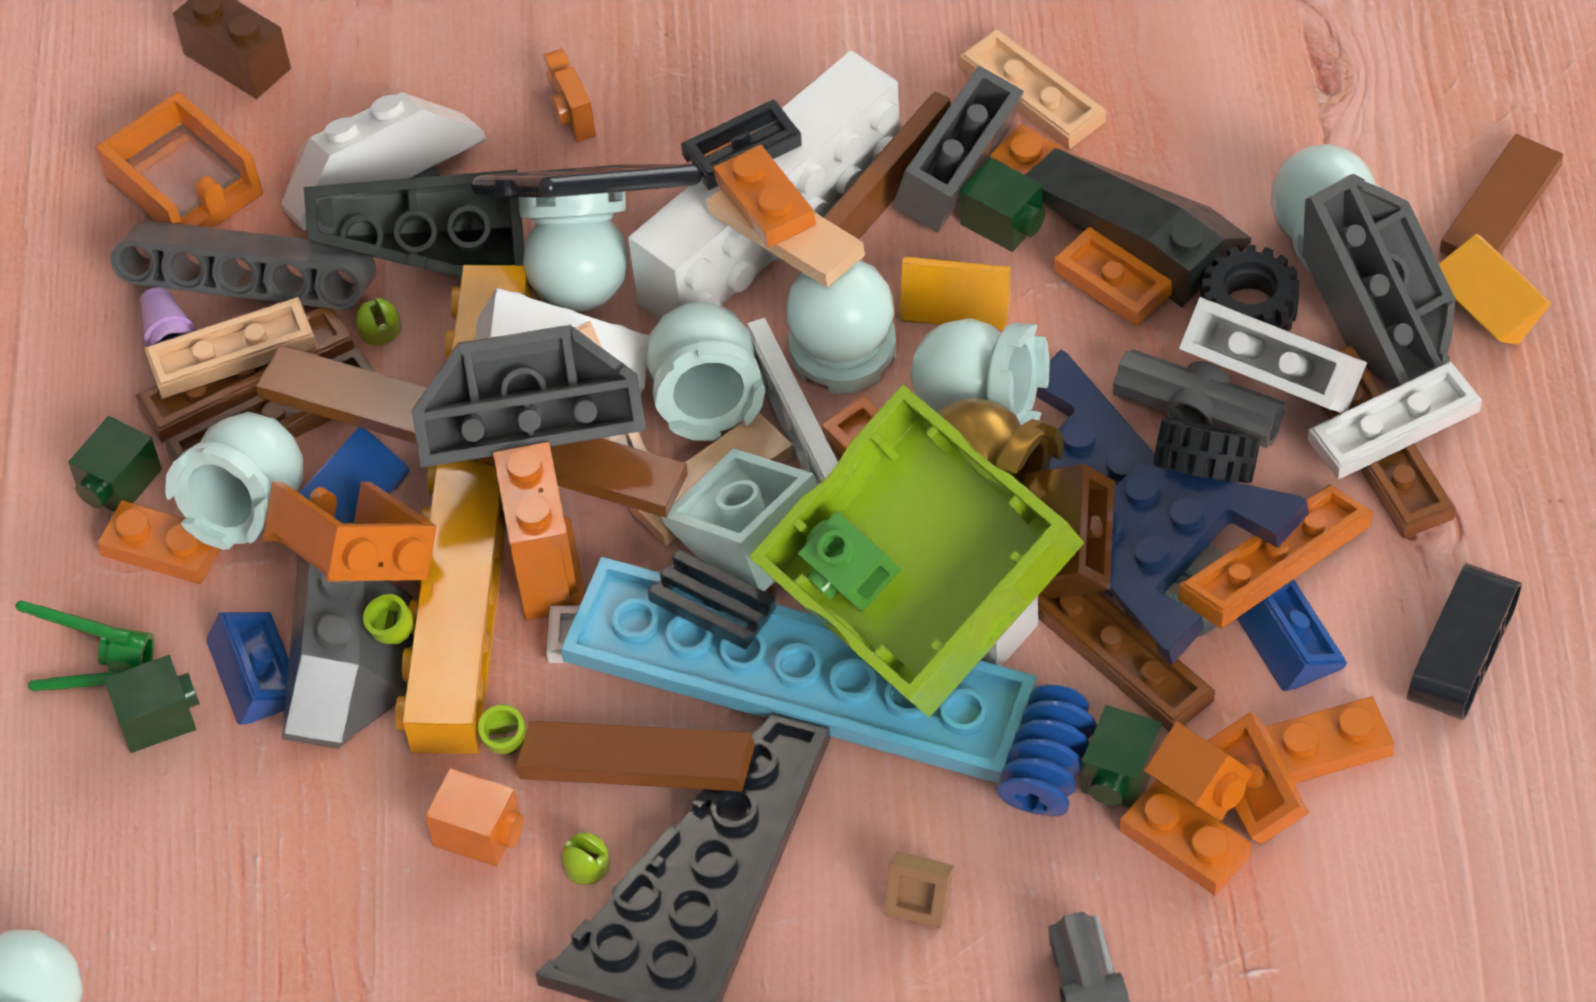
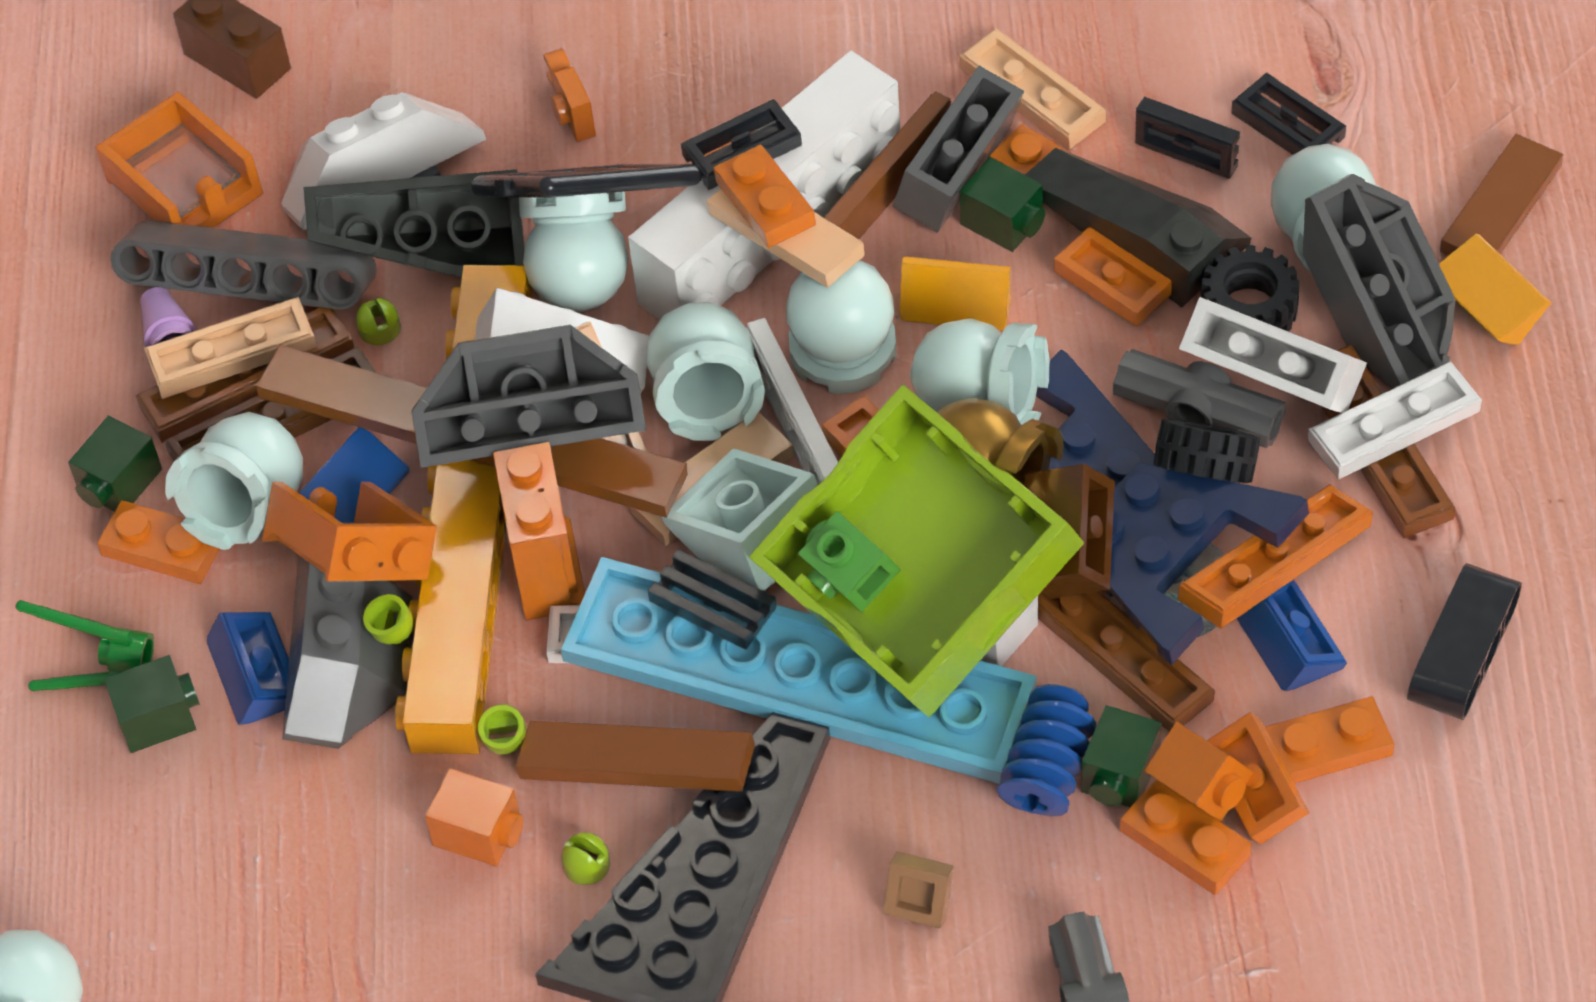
(1187, 137): none -> black tile
(1282, 123): none -> black tile

